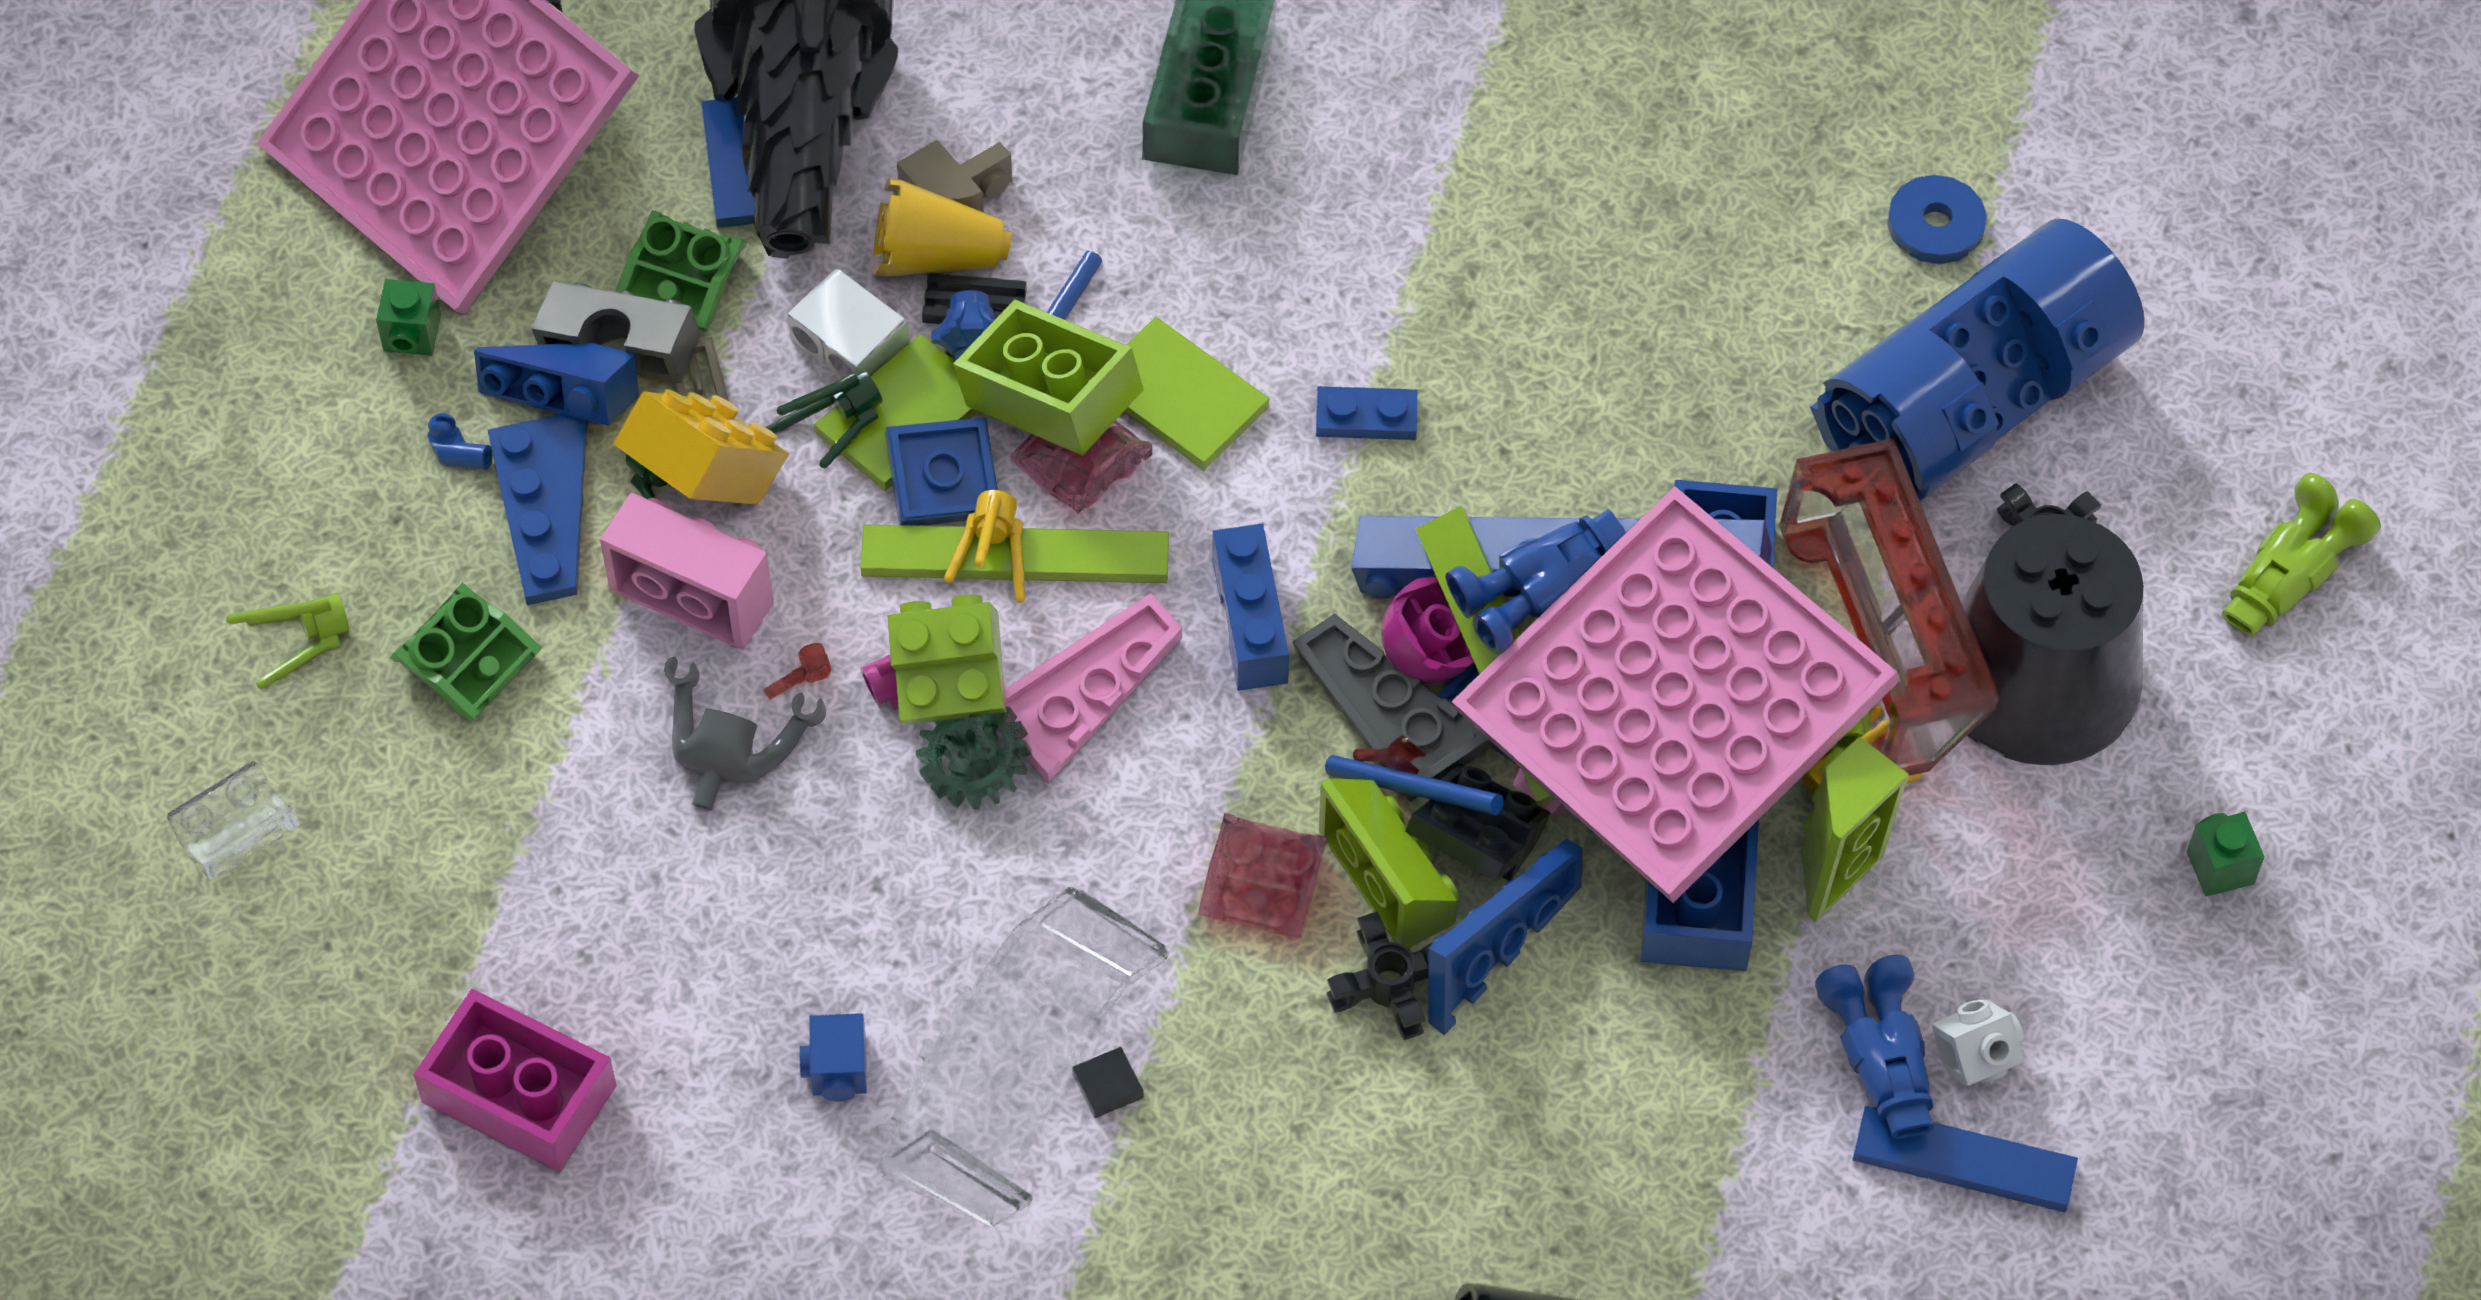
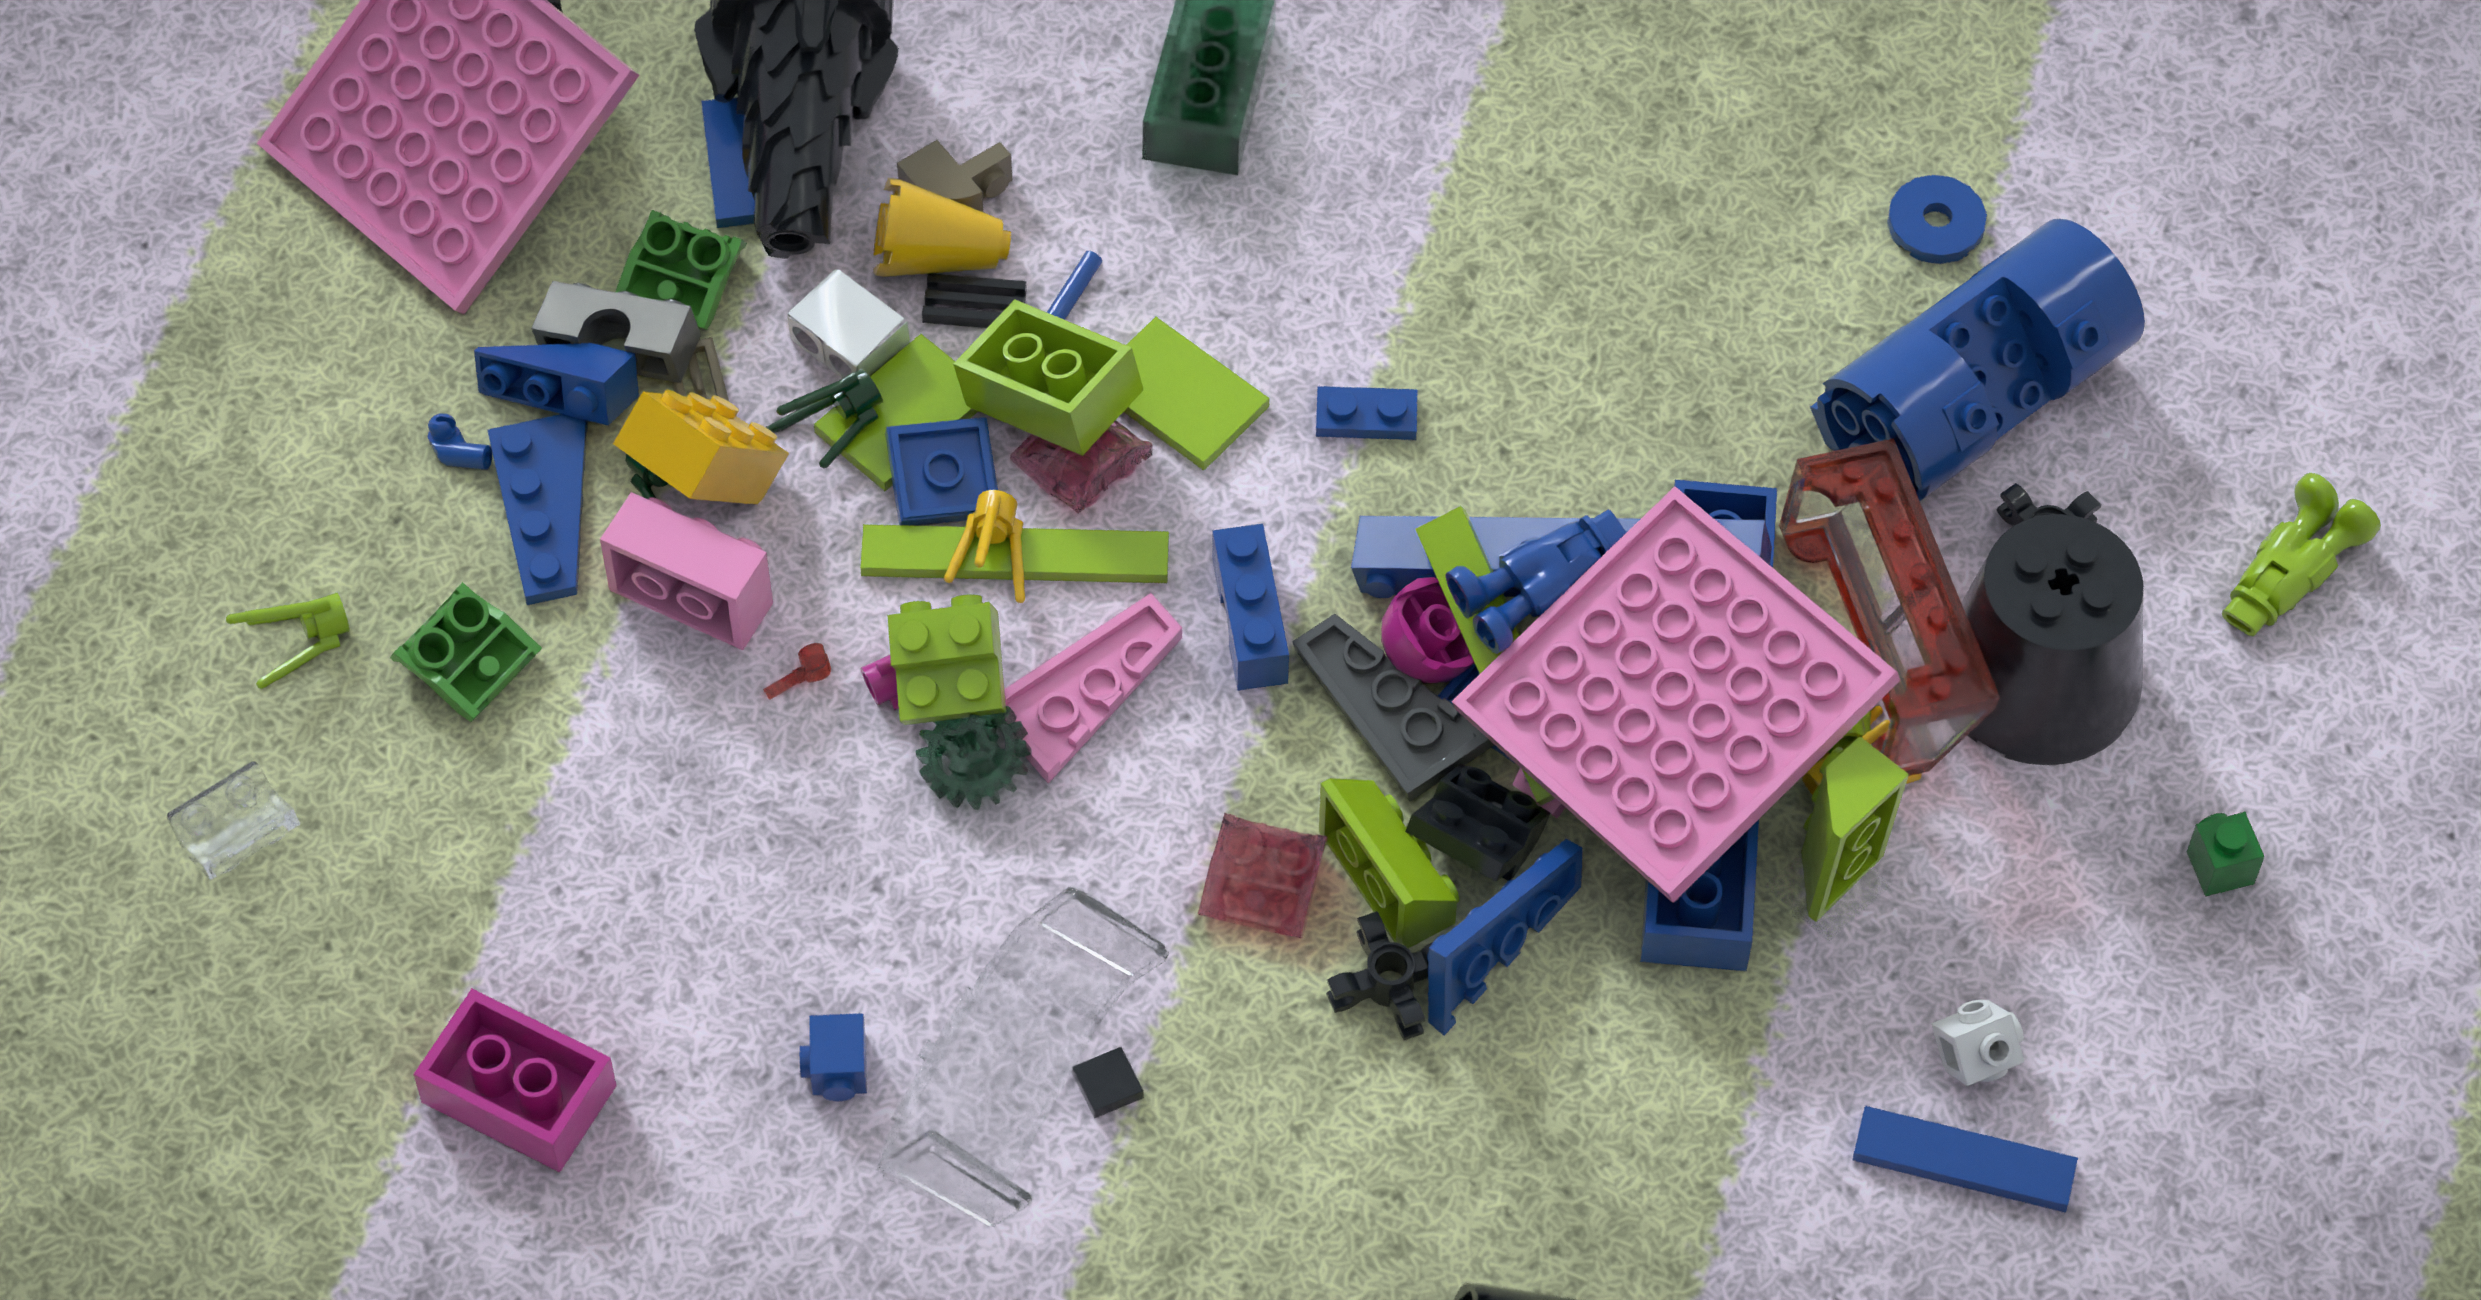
(408, 317): green brick -> none
(724, 741): dark grey piece -> none
(964, 322): blue rock -> none
(1398, 754): clear red hand -> none
(1415, 785): blue bar -> none
(1884, 1052): blue piece -> none

